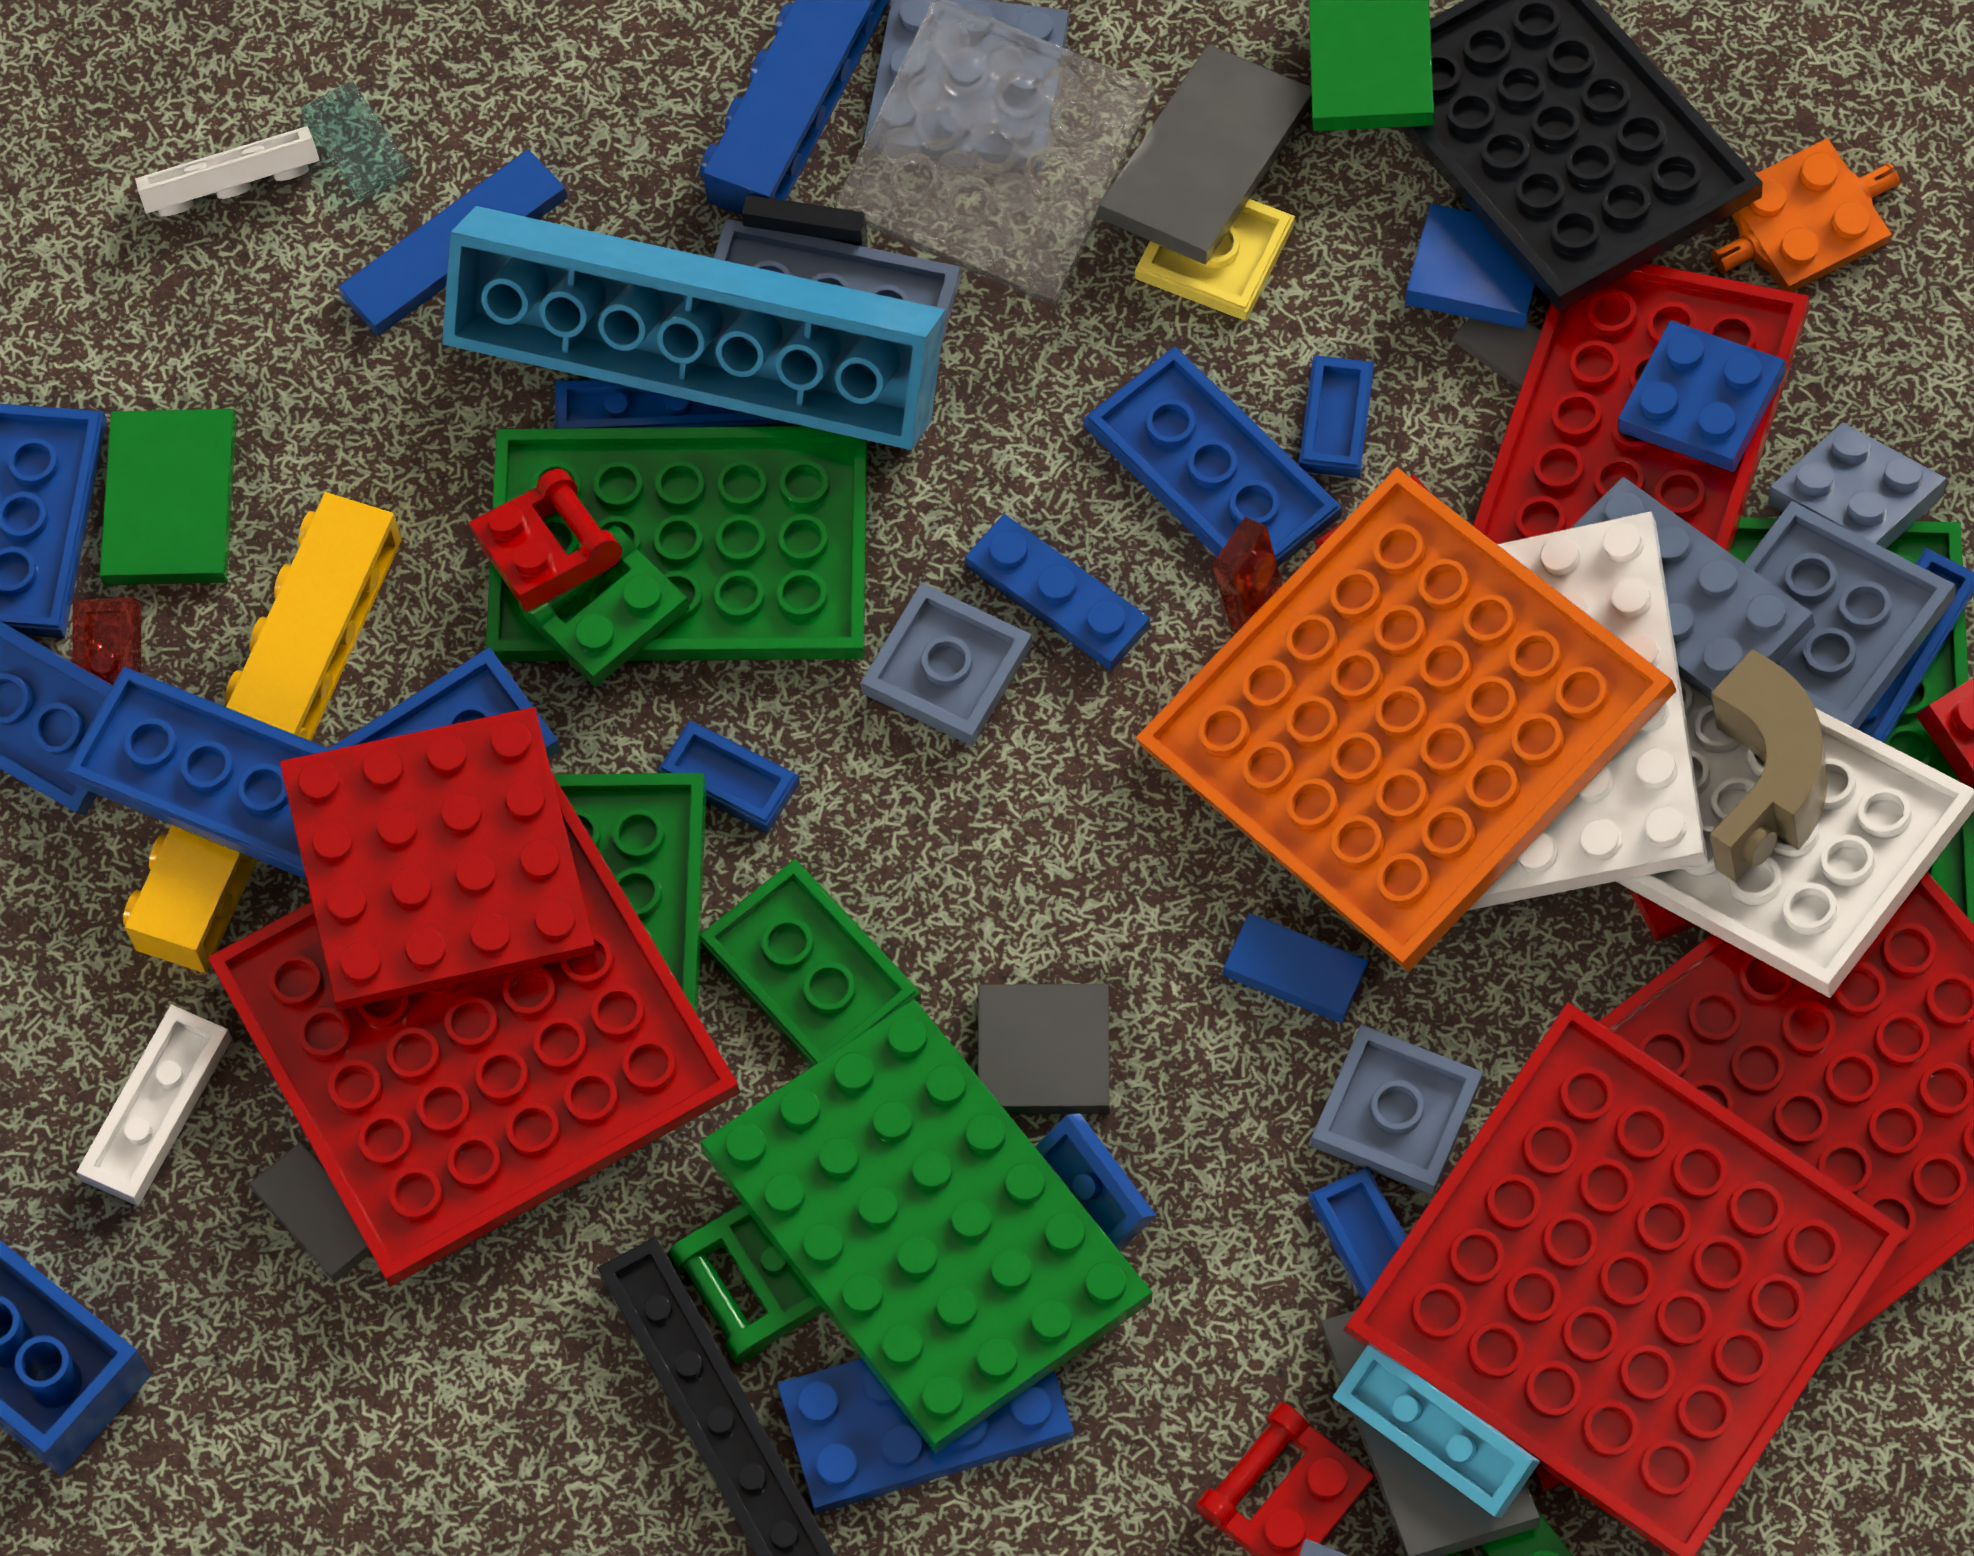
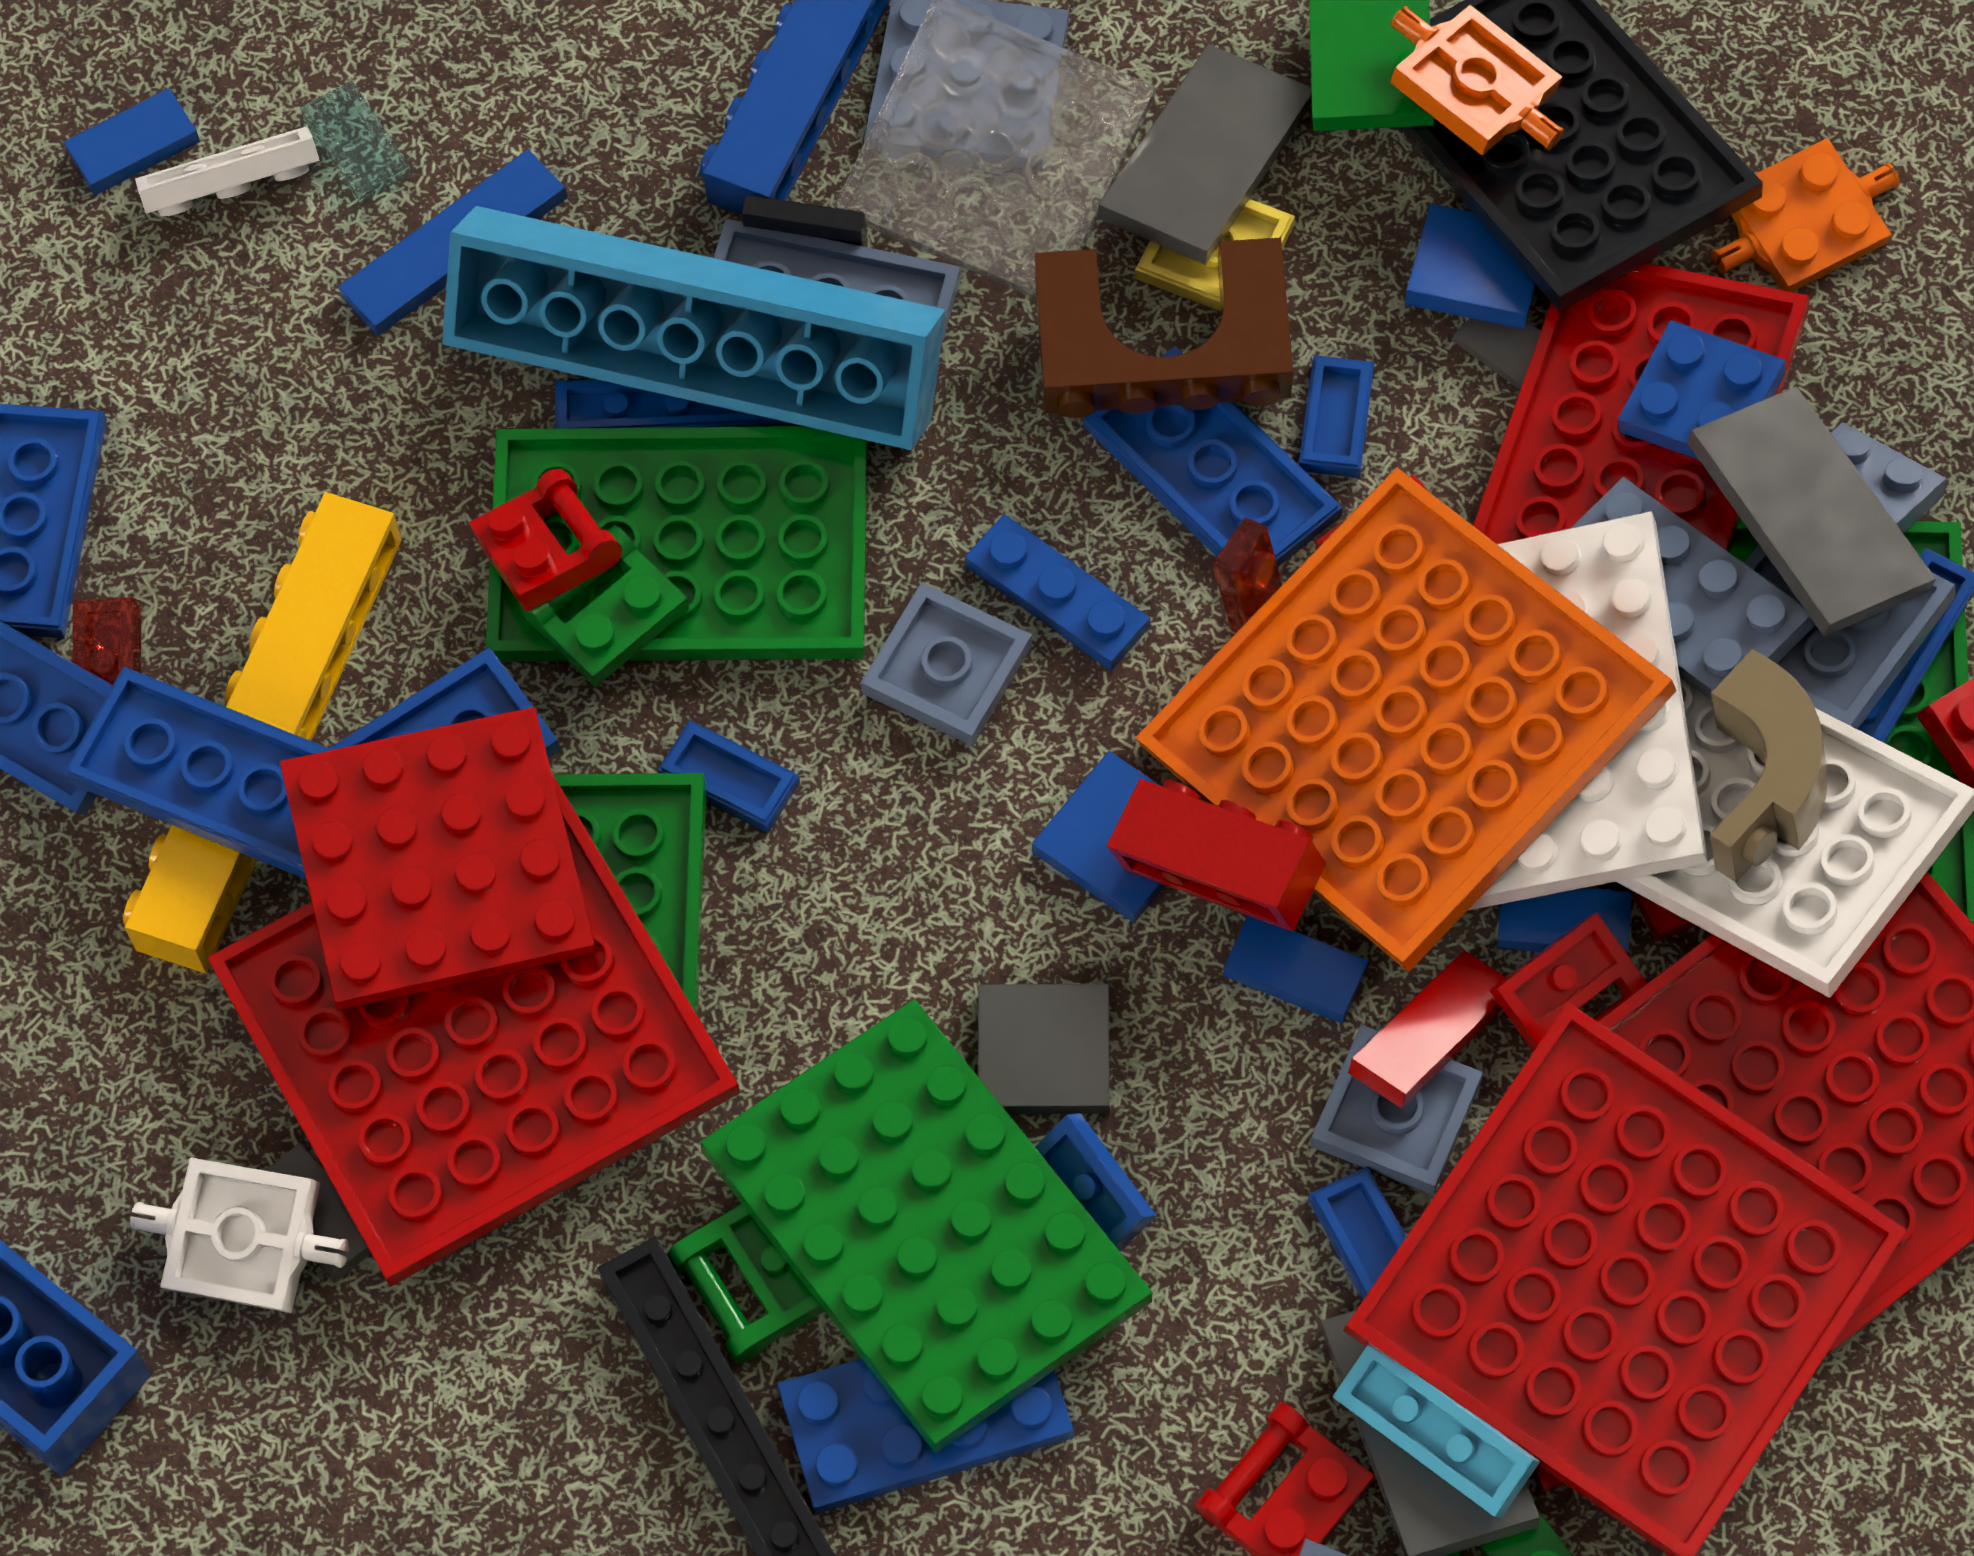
(131, 141): none -> blue tile
(154, 1105): white plate -> none
(168, 497): green tile -> none
(240, 1235): none -> white plate
(806, 964): green tile -> none
(1080, 833): none -> blue tile
(1093, 370): none -> reddish brown arch
(1217, 852): none -> red brick
(1429, 1030): none -> red tile
(1475, 79): none -> orange plate
(1541, 920): none -> blue tile
(1566, 971): none -> red plate
(1811, 511): none -> dark grey tile

